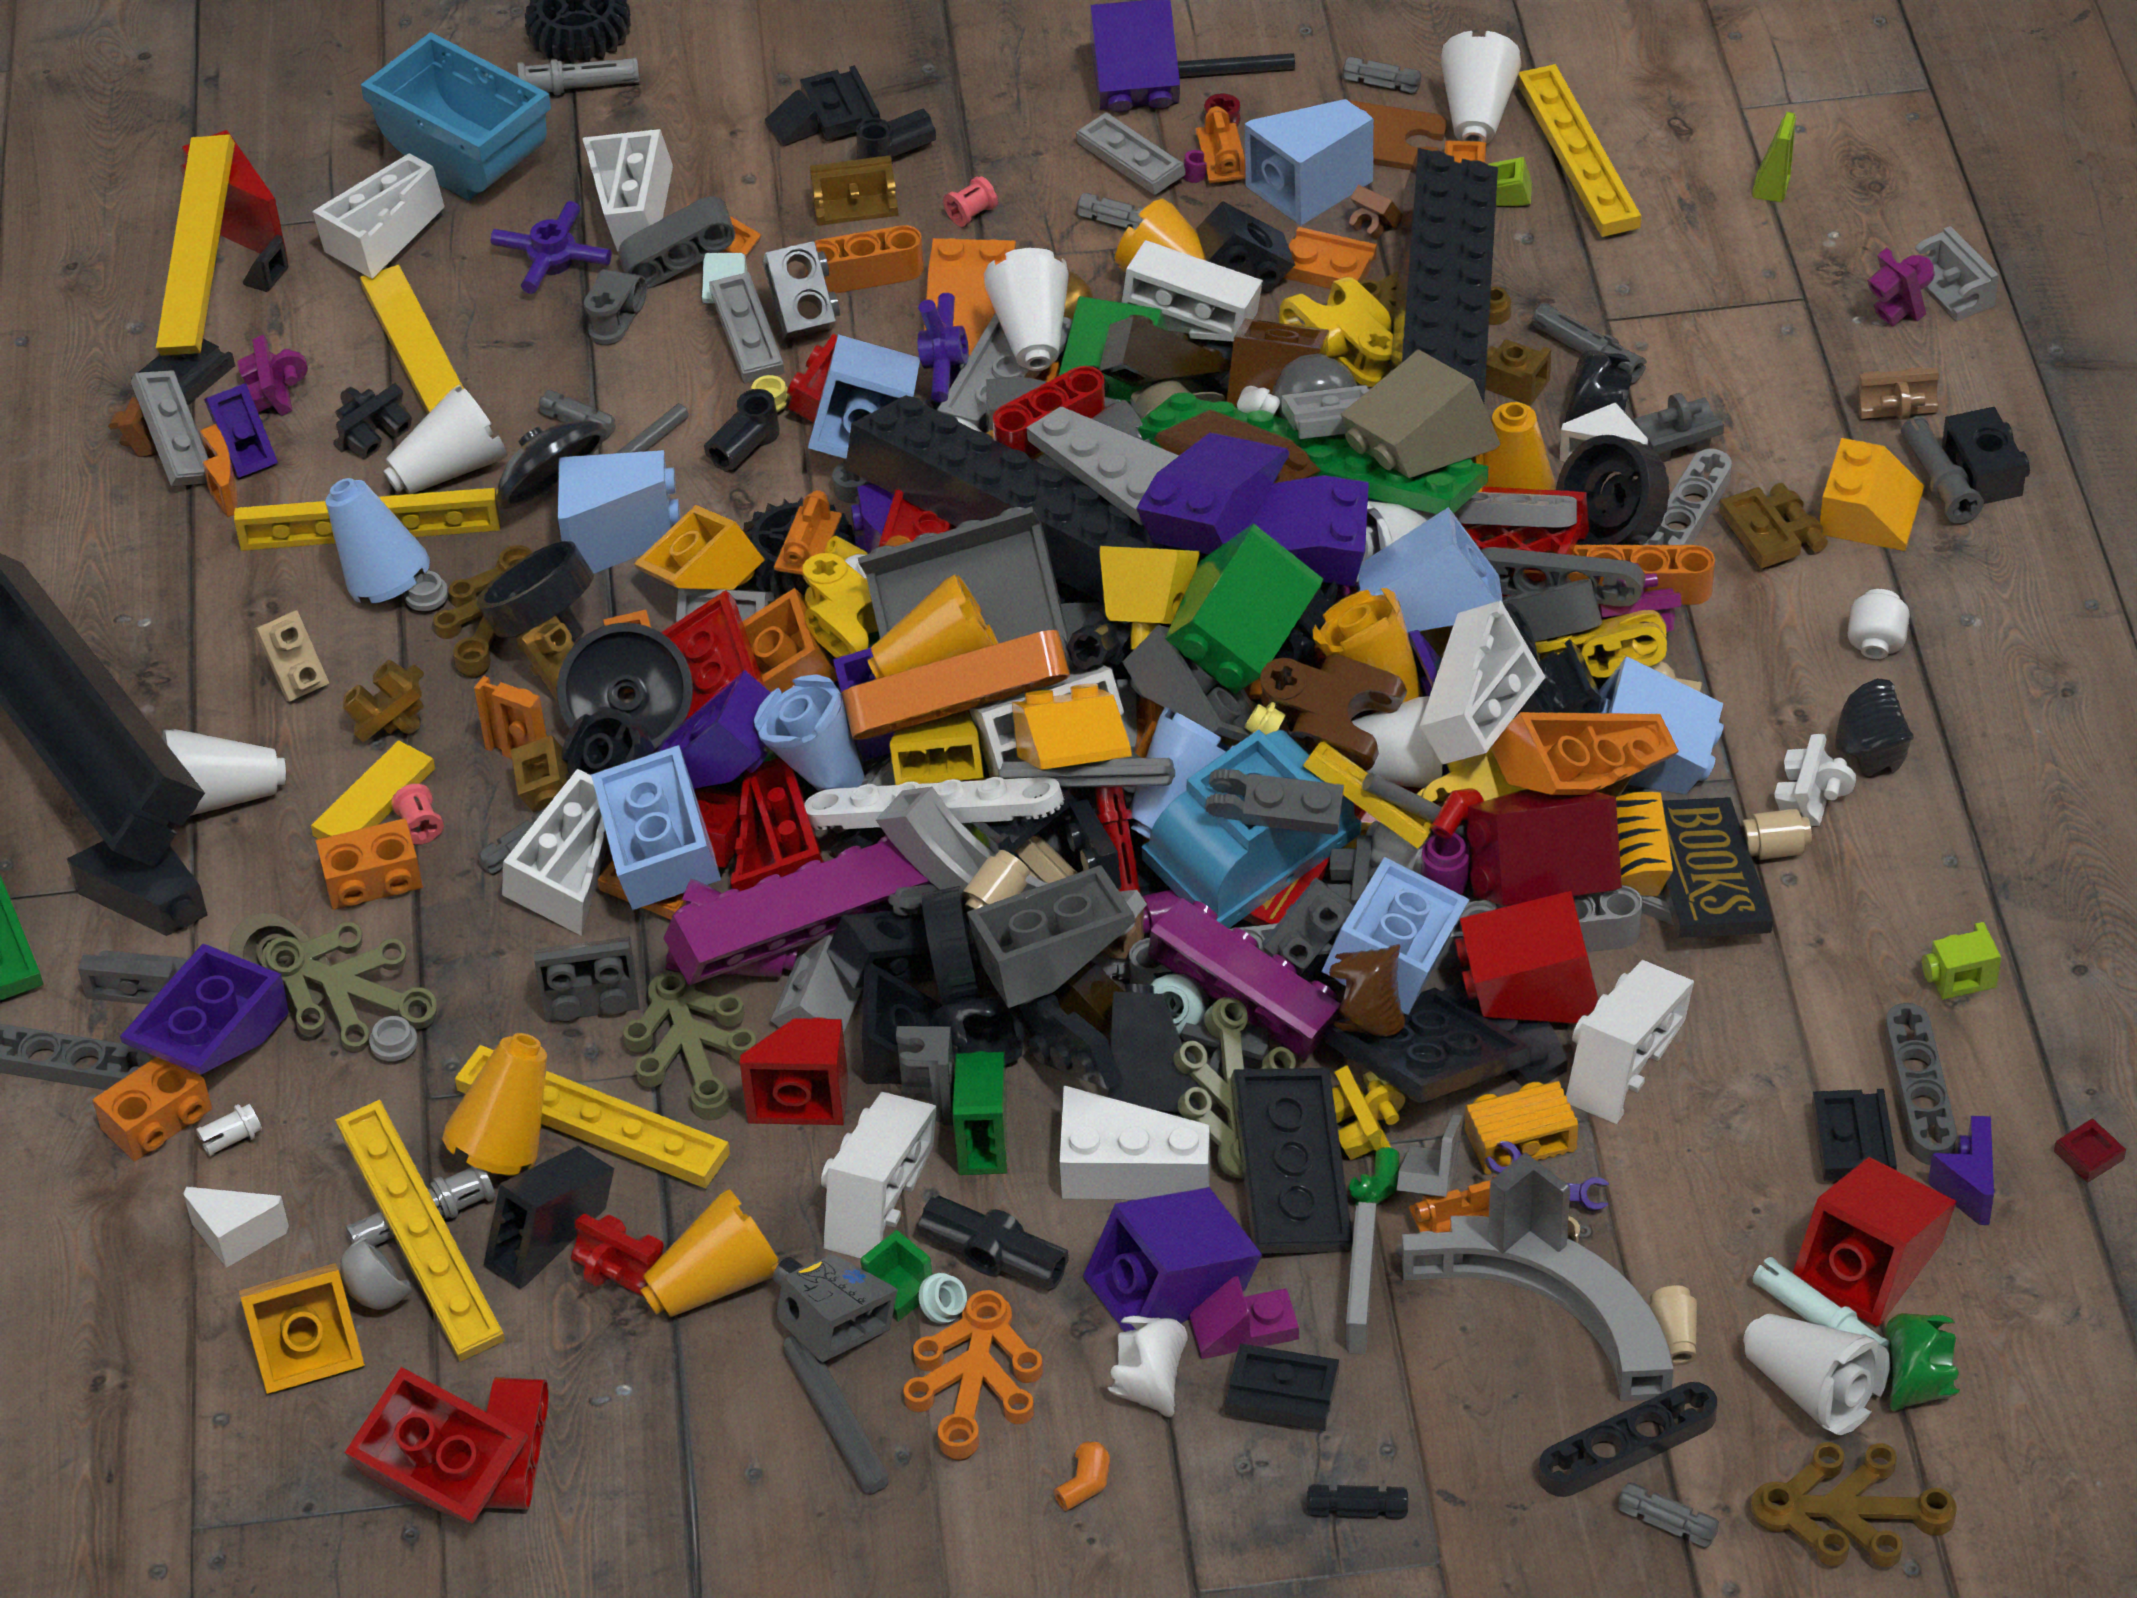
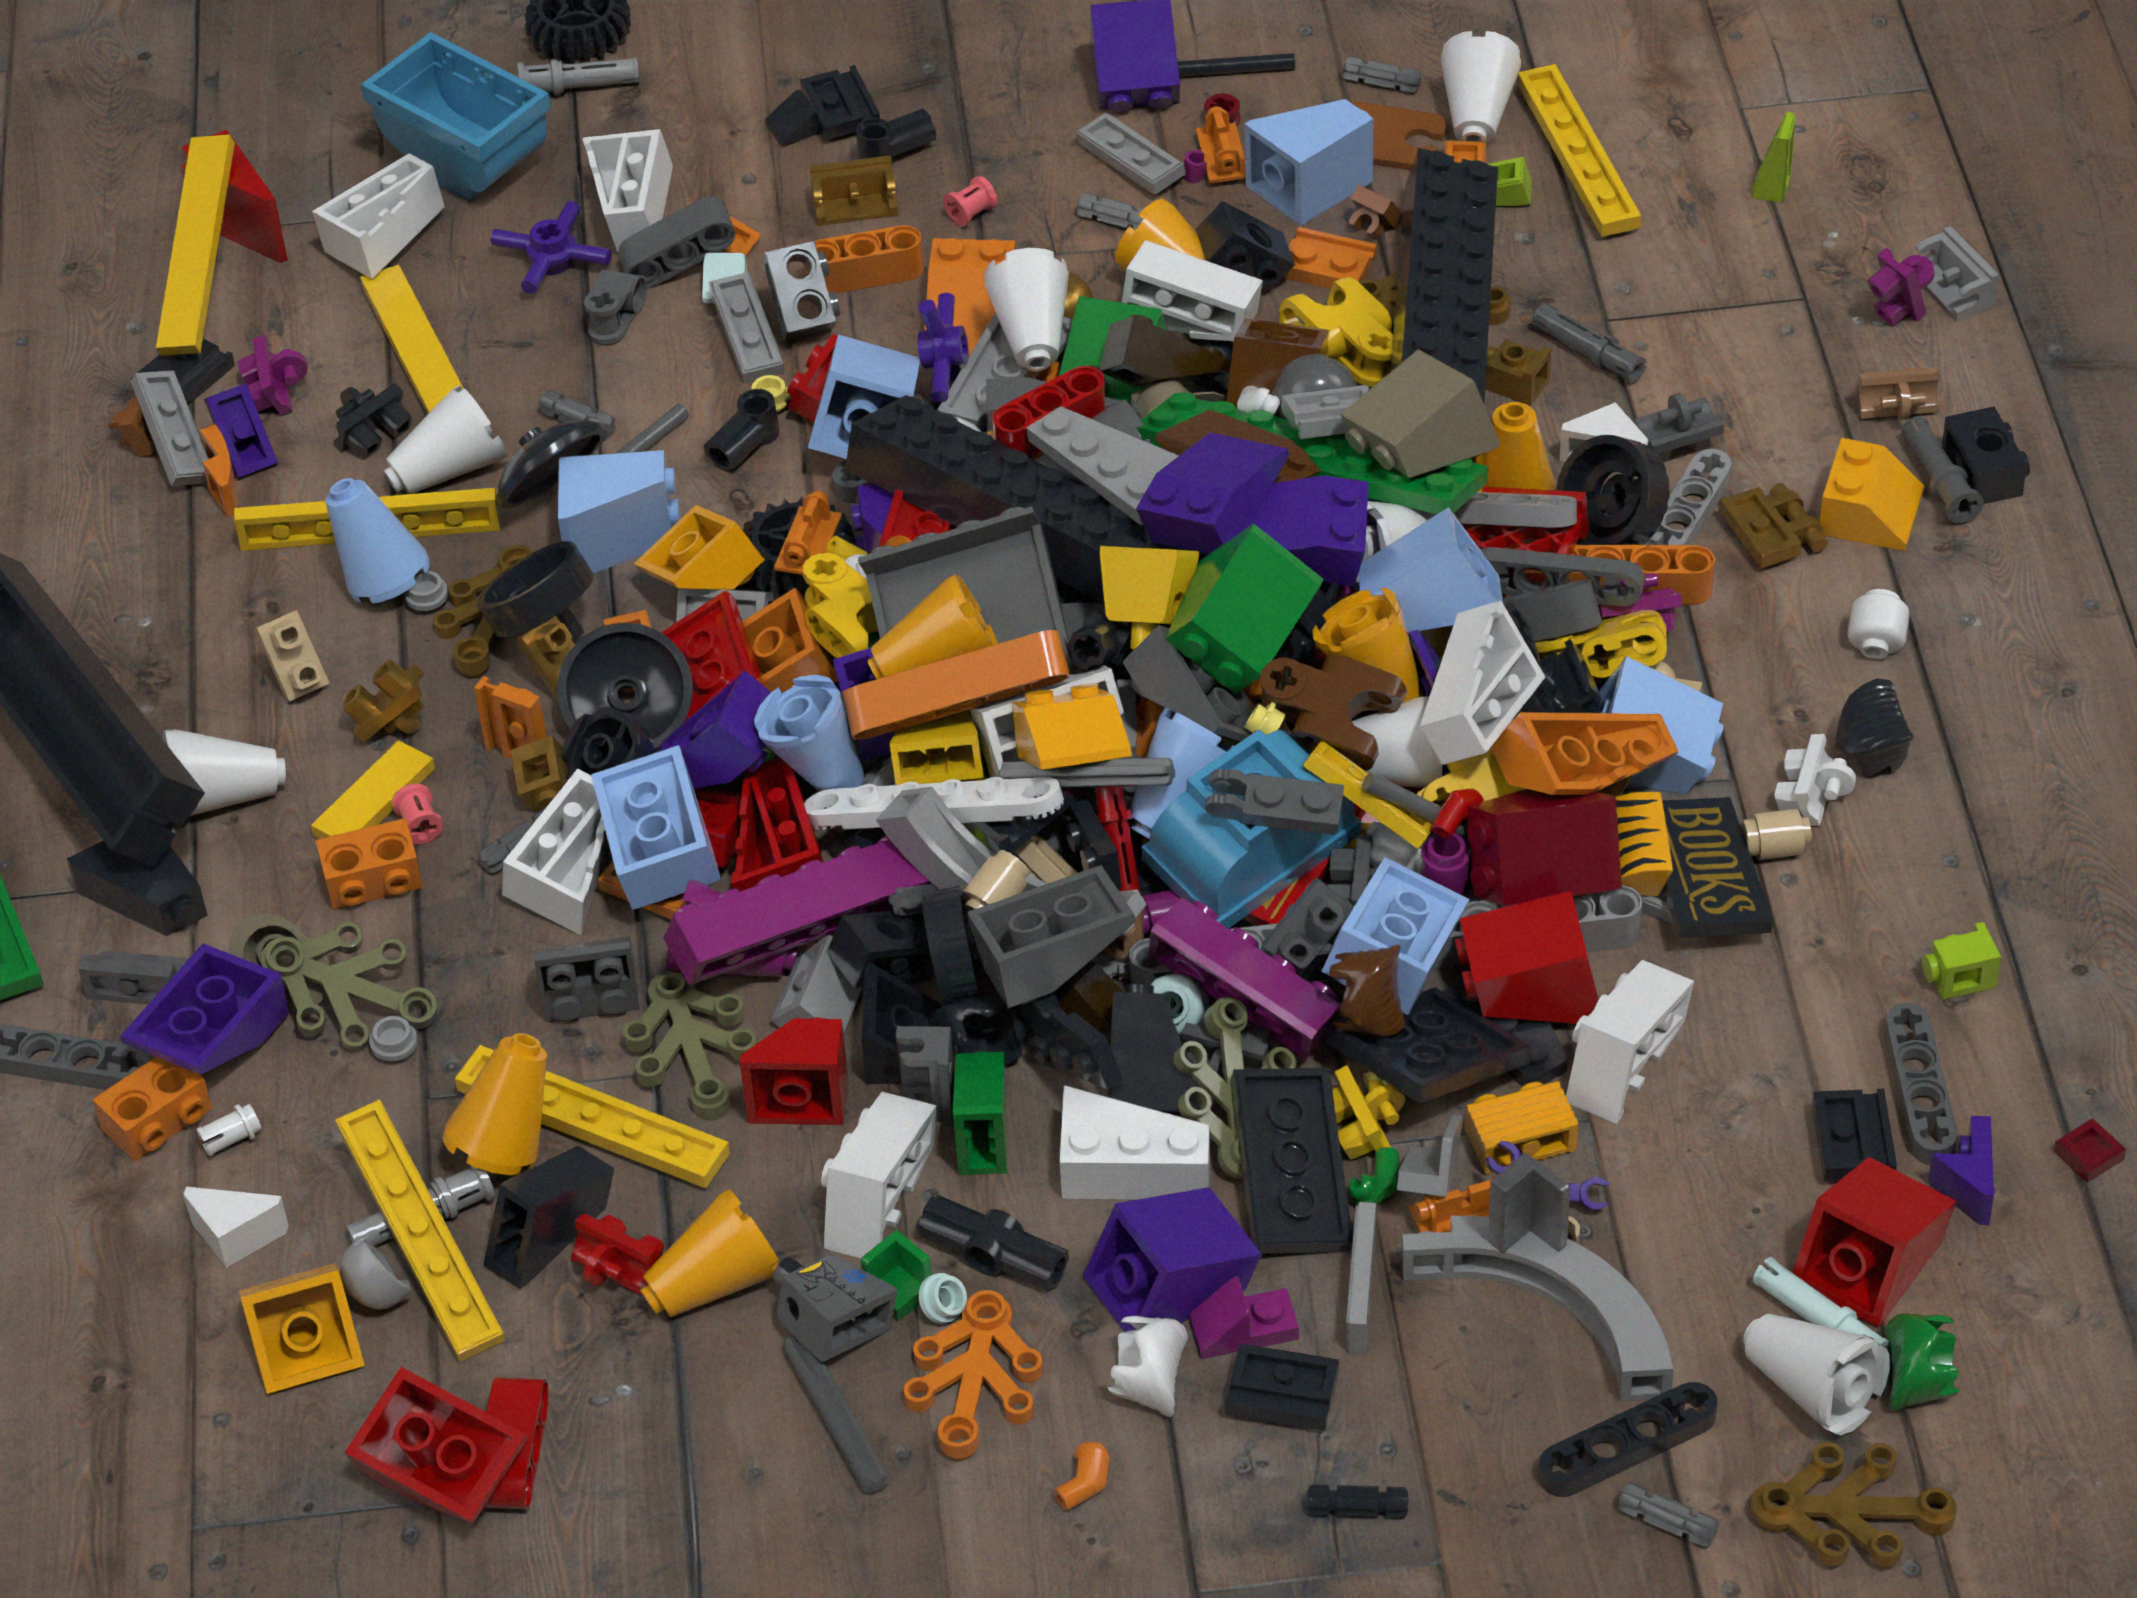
(268, 266): black slope -> none
(1598, 383): black hair -> none
(1677, 1316): tan cone -> none

